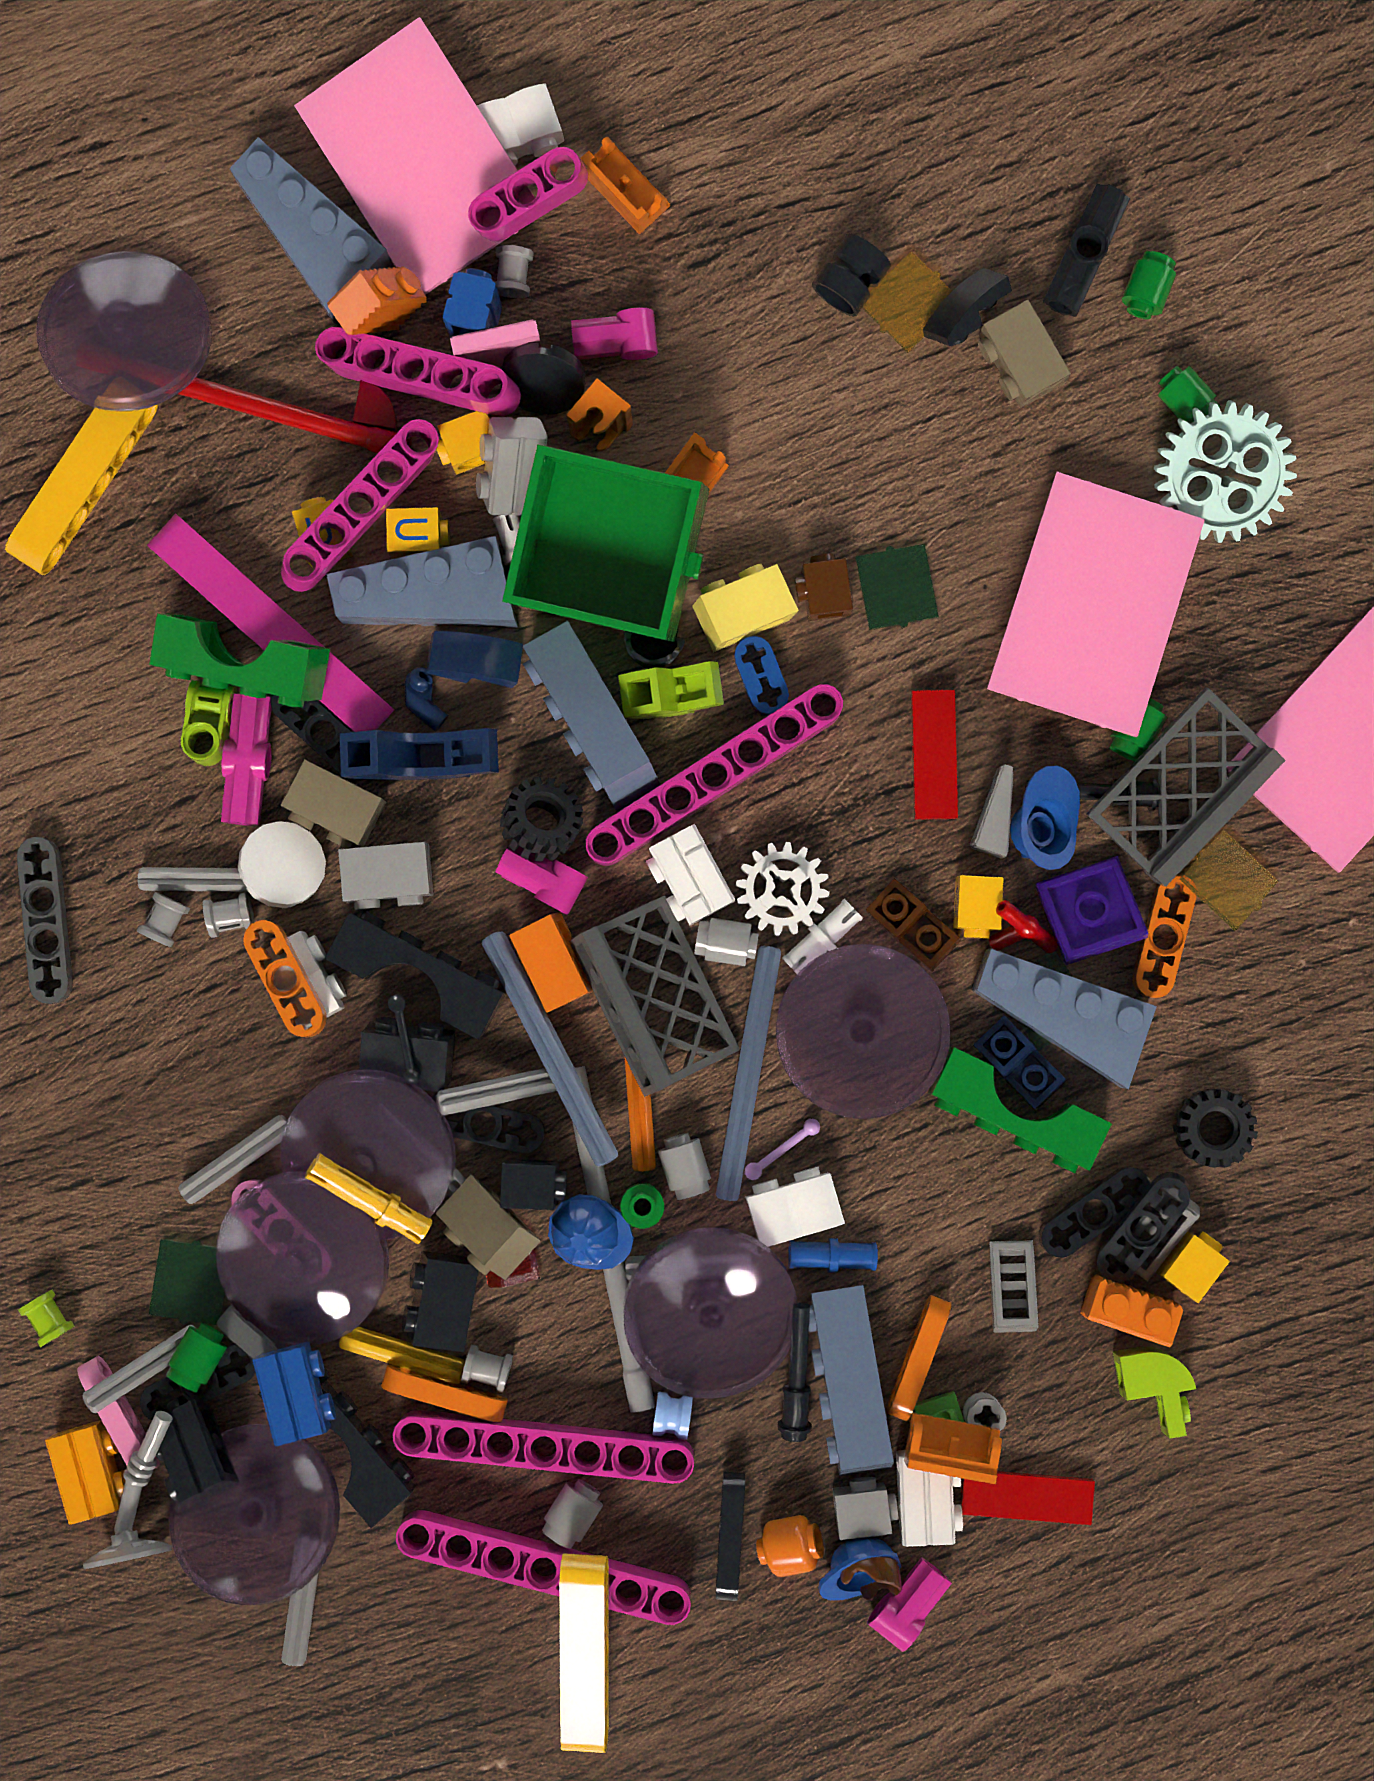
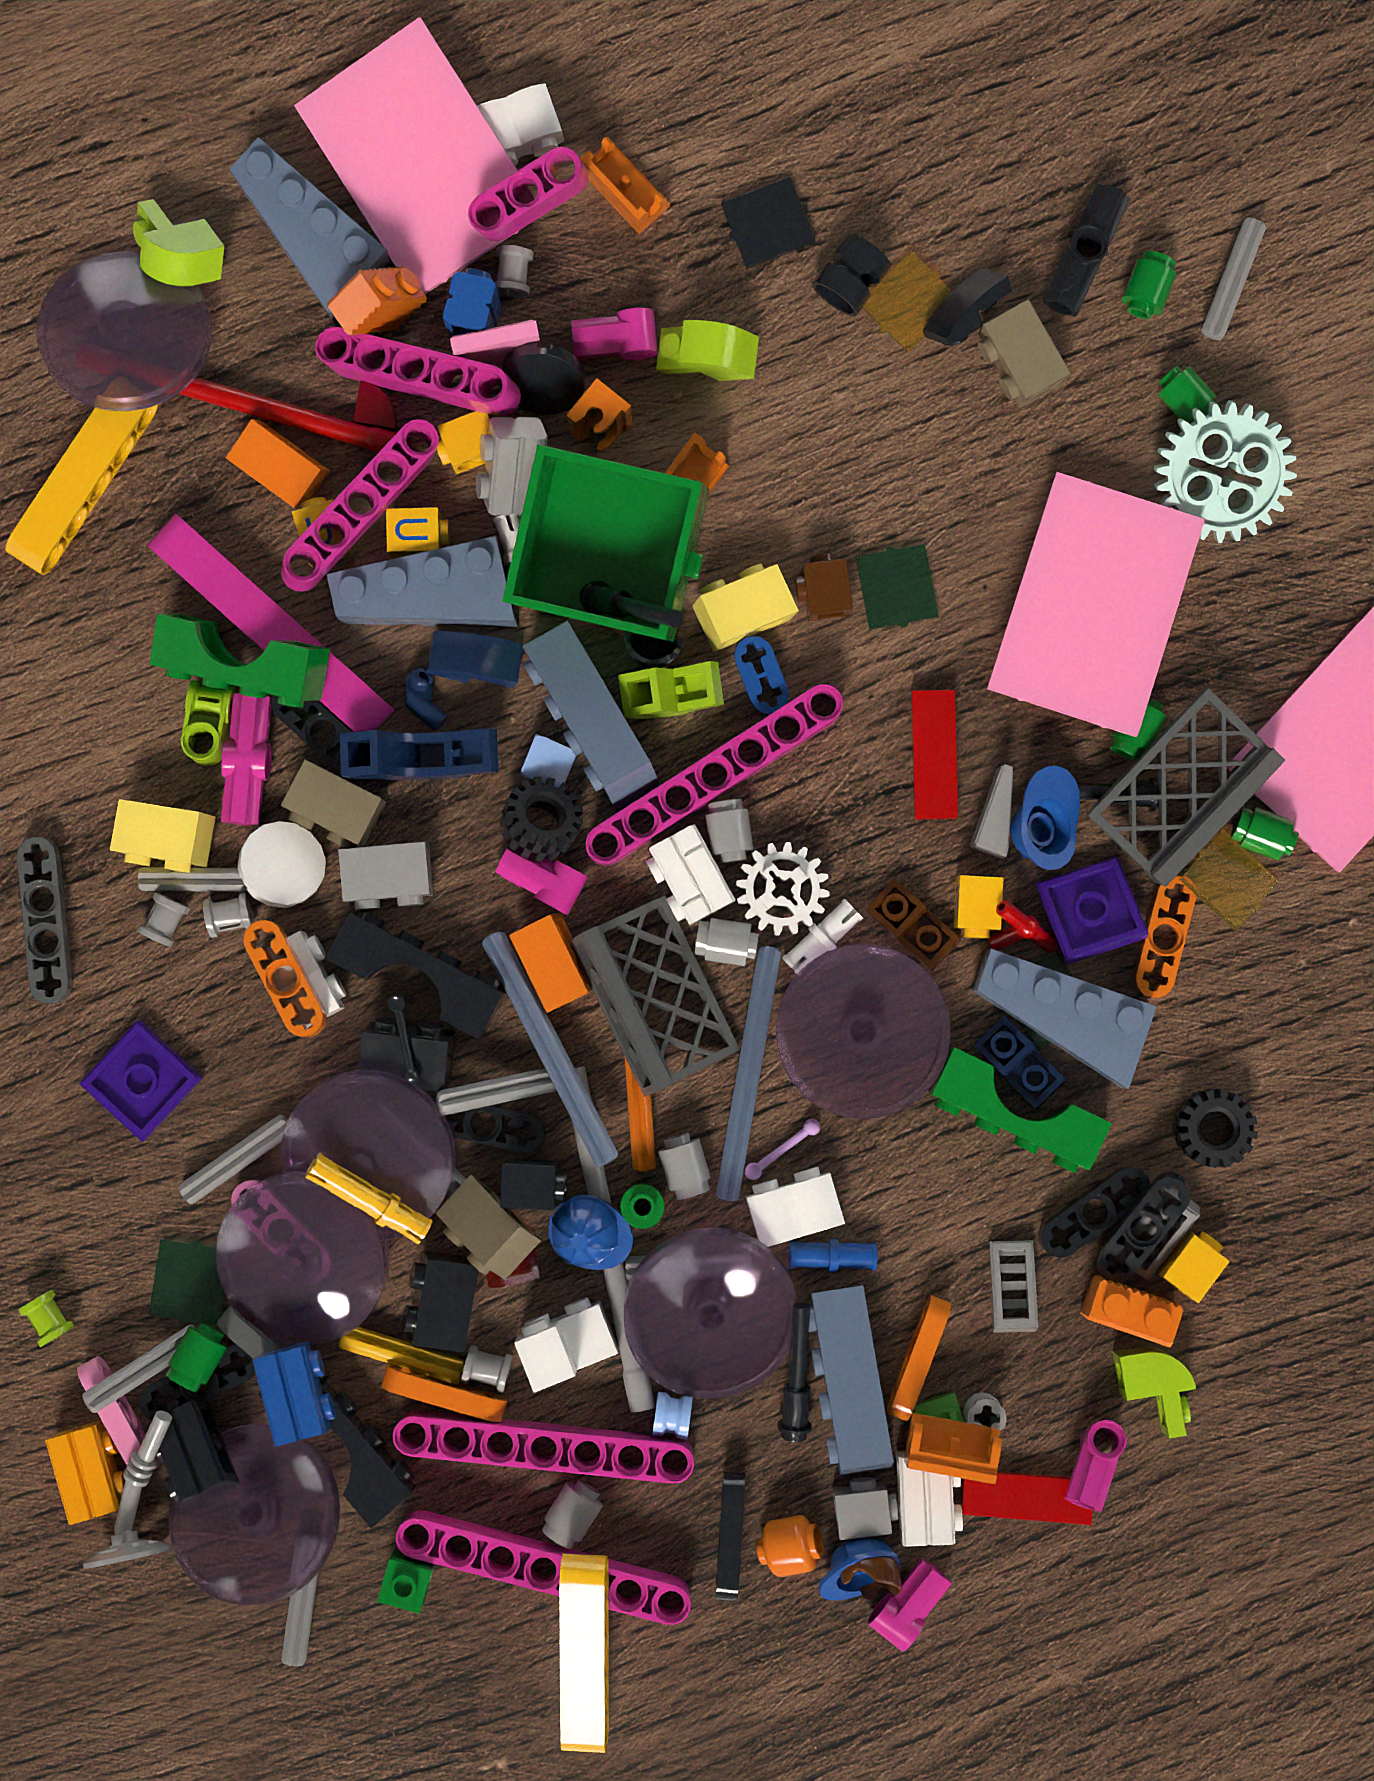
(141, 1080): none -> dark purple tile
(162, 834): none -> light yellow brick
(177, 253): none -> lime brick
(277, 463): none -> orange hinge
(405, 1582): none -> green brick
(547, 760): none -> light blue slope
(561, 1346): none -> white brick
(600, 598): none -> black pin
(708, 348): none -> lime brick
(729, 830): none -> light grey brick
(768, 222): none -> black piece
(1095, 1469): none -> dark pink piece
(1233, 278): none -> light grey axle
(1264, 832): none -> green brick

